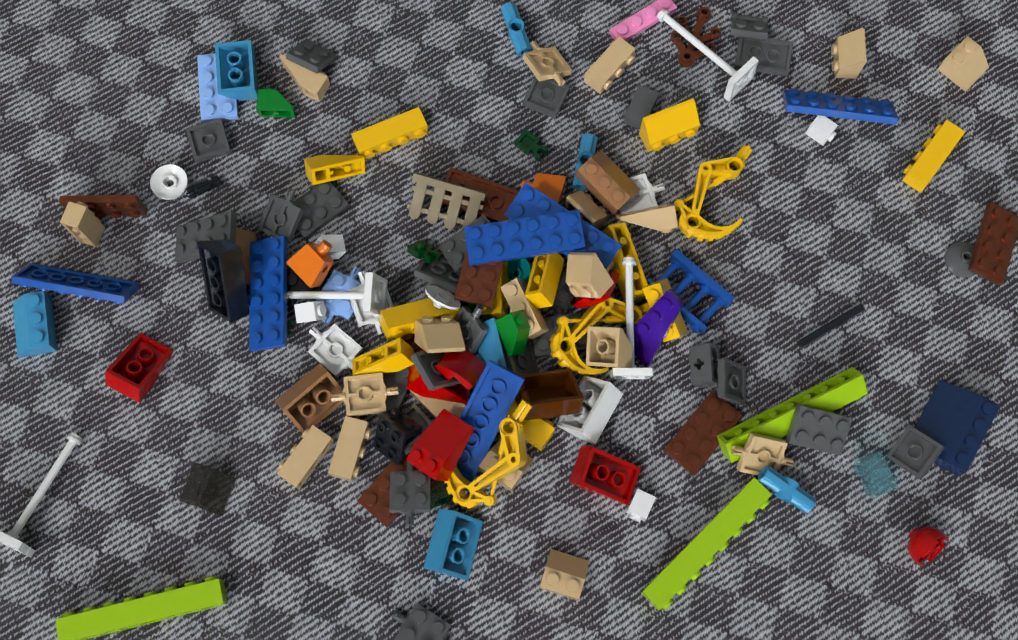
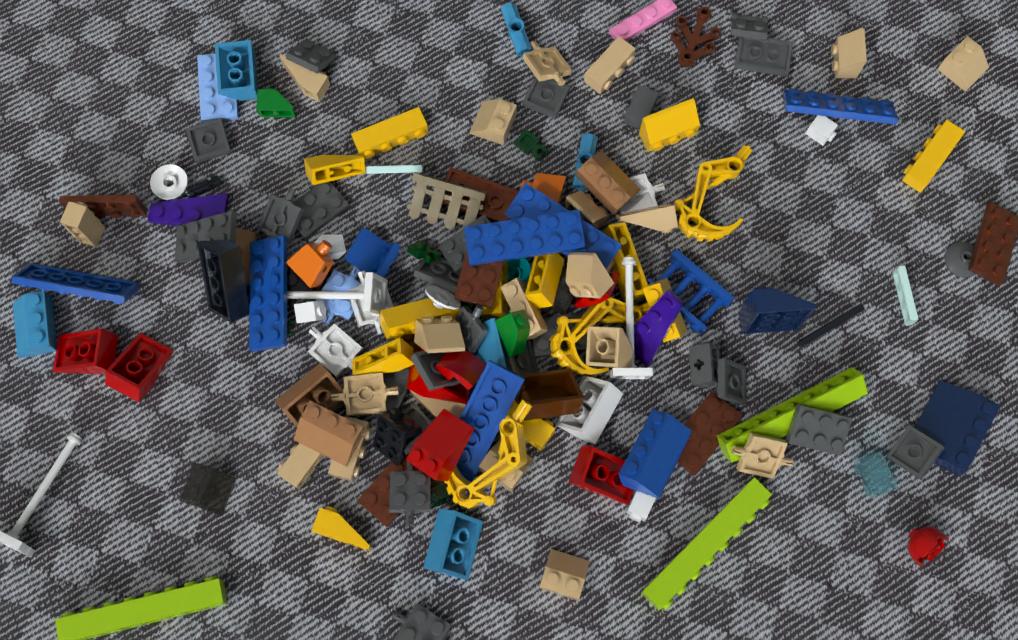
(85, 352): none -> red slope
(187, 210): none -> dark purple wing
(328, 433): none -> medium nougat slope
(334, 526): none -> yellow slope
(372, 253): none -> blue bracket
(394, 169): none -> light aqua tile
(494, 120): none -> tan slope
(654, 454): none -> blue slope
(739, 78): white tile -> none
(773, 311): none -> dark blue slope
(786, 489): dark azure piece -> none
(905, 295): none -> light aqua tile

